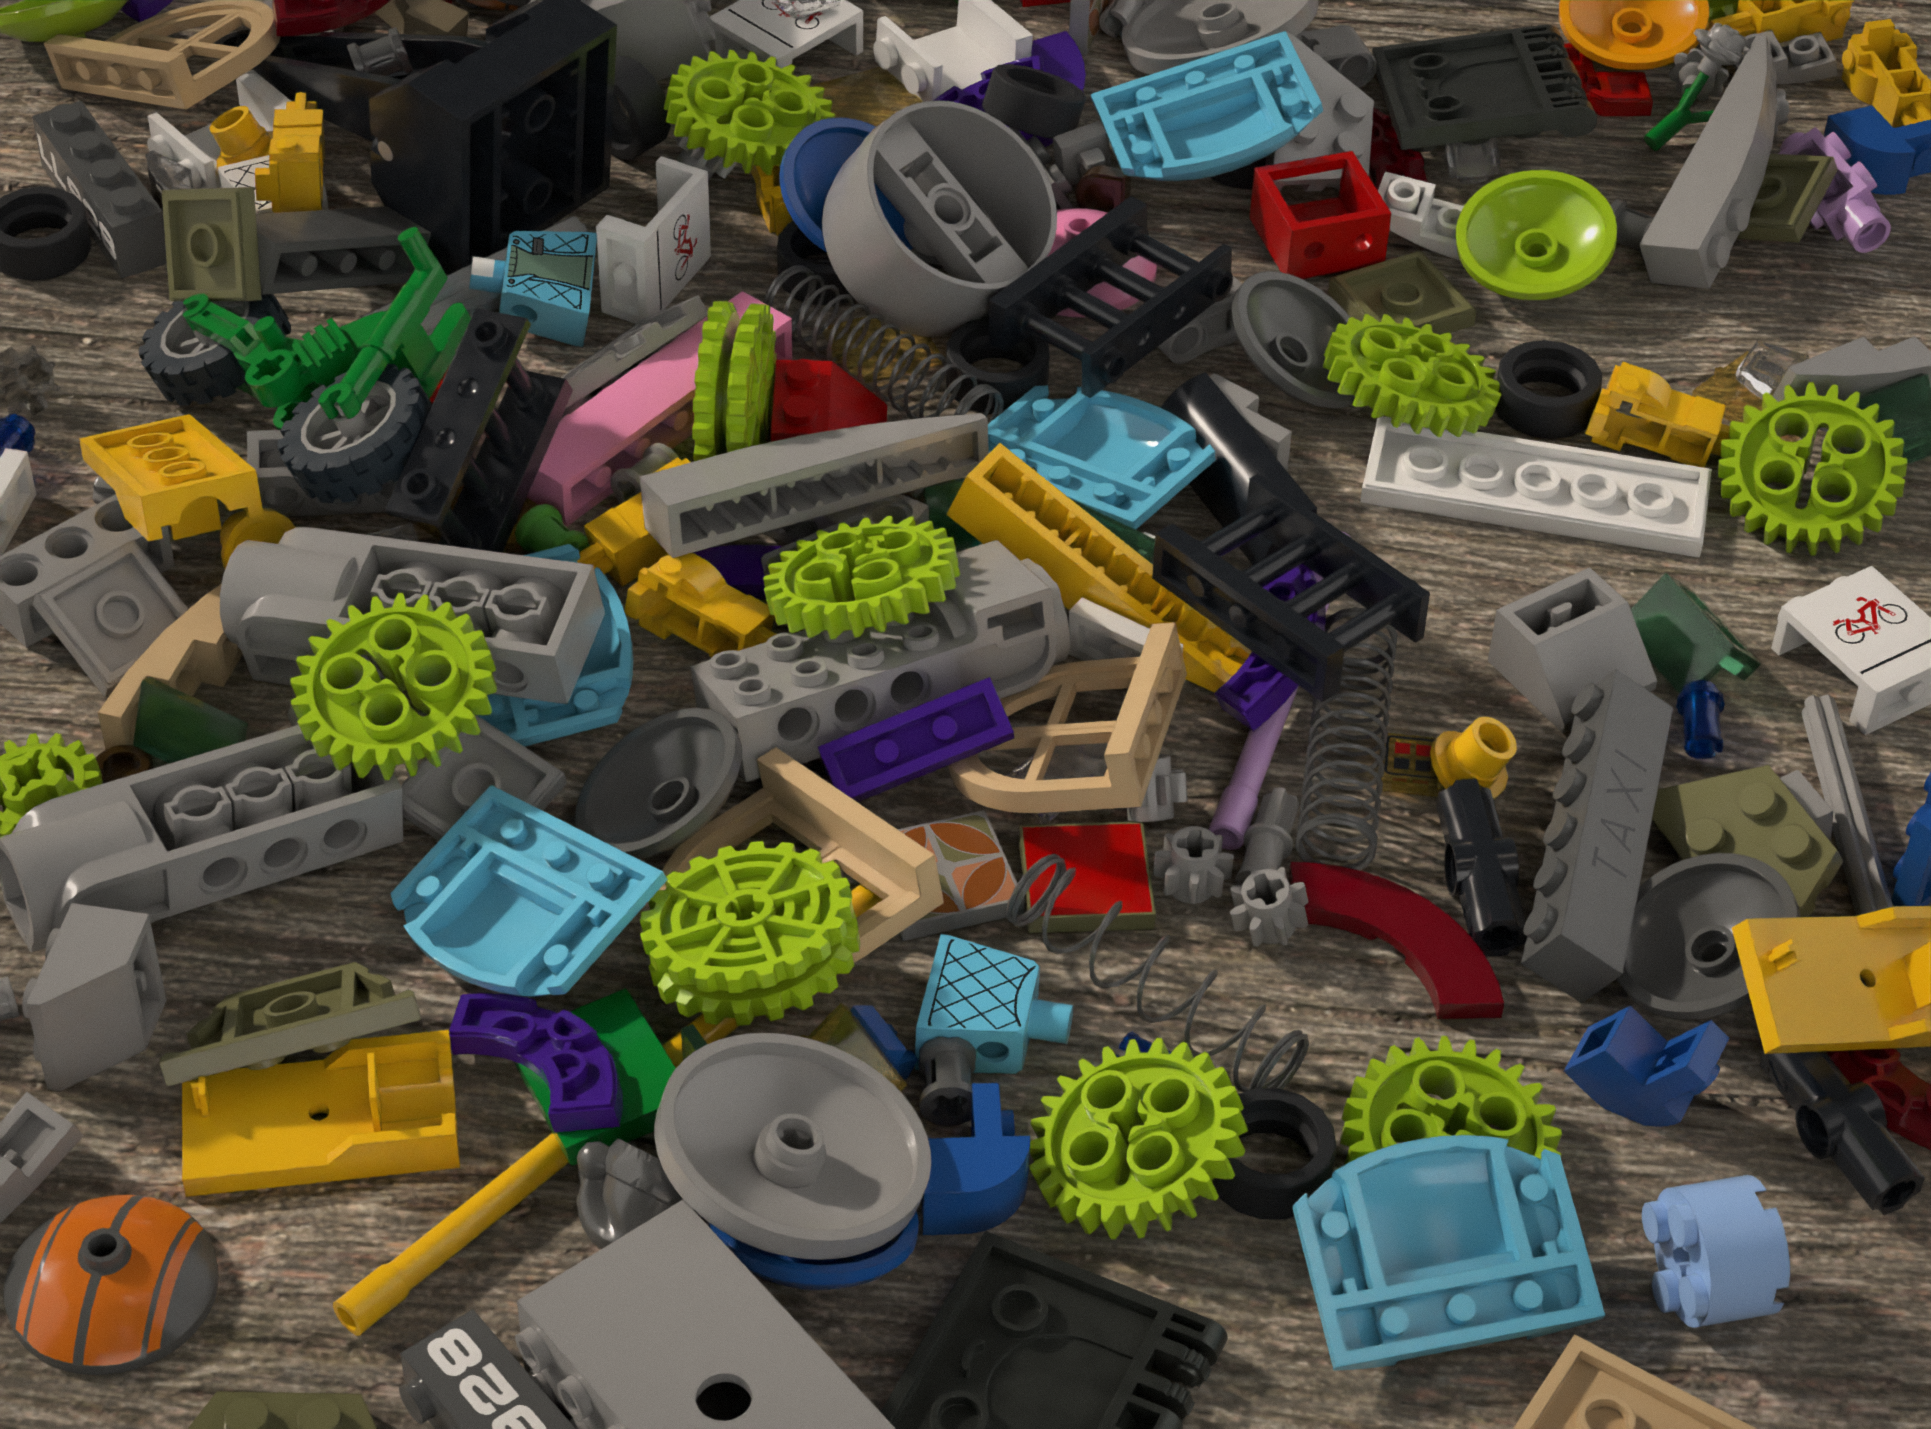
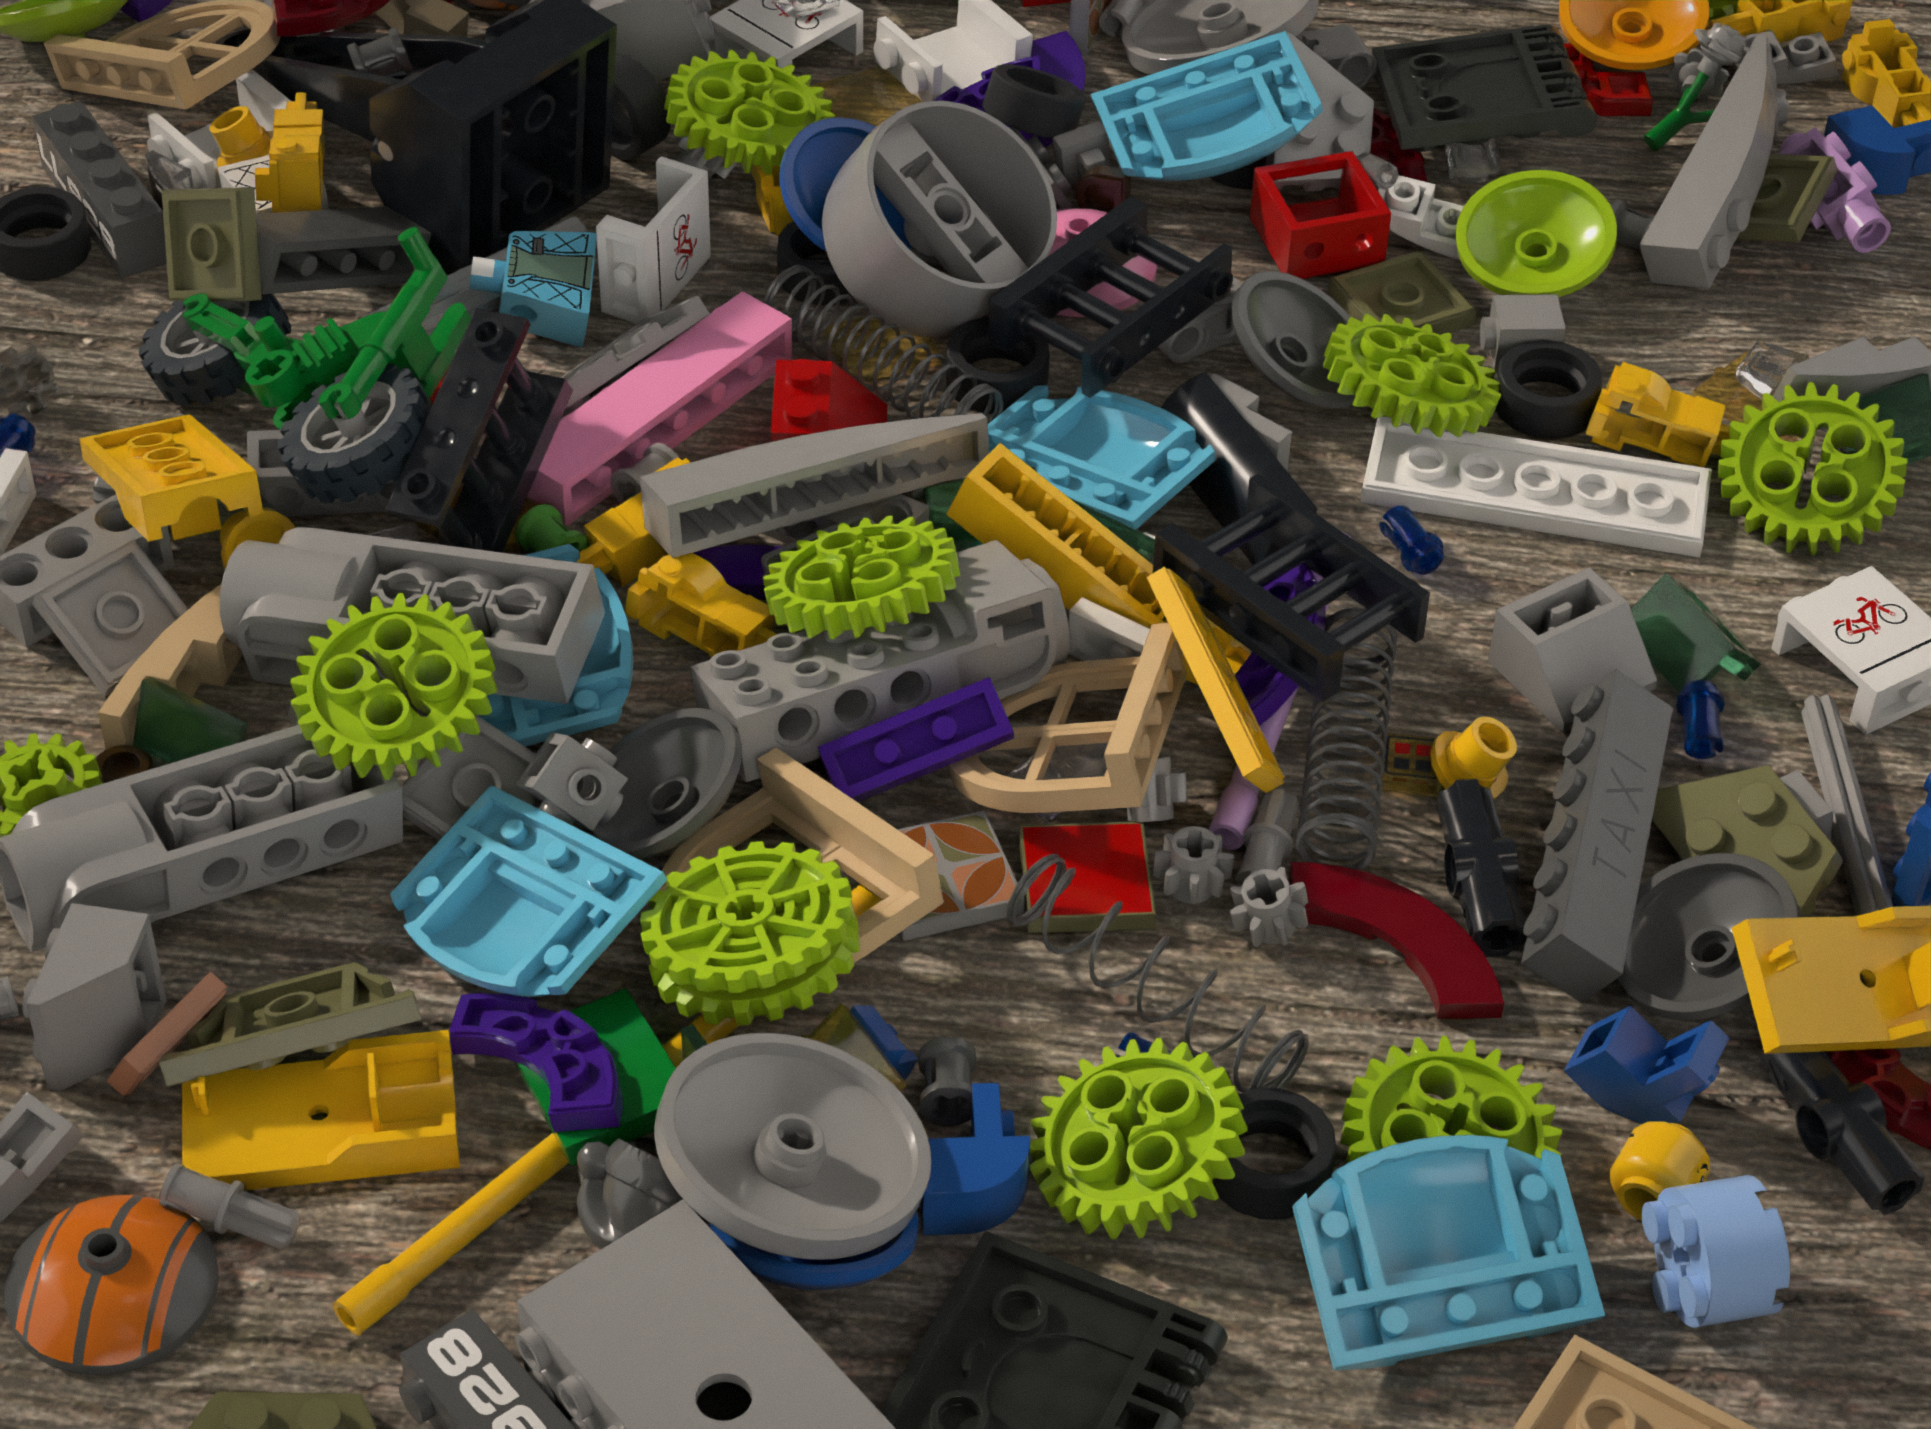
(167, 1034): none -> nougat tile
(229, 1207): none -> light grey axle
(574, 781): none -> light grey brick
(734, 380): lime piece -> none
(990, 1003): medium azure torso -> none
(1216, 680): none -> yellow tile
(1379, 171): none -> clear arm
(1419, 549): none -> clear blue pin
(1520, 320): none -> light grey brick
(1655, 1159): none -> yellow head

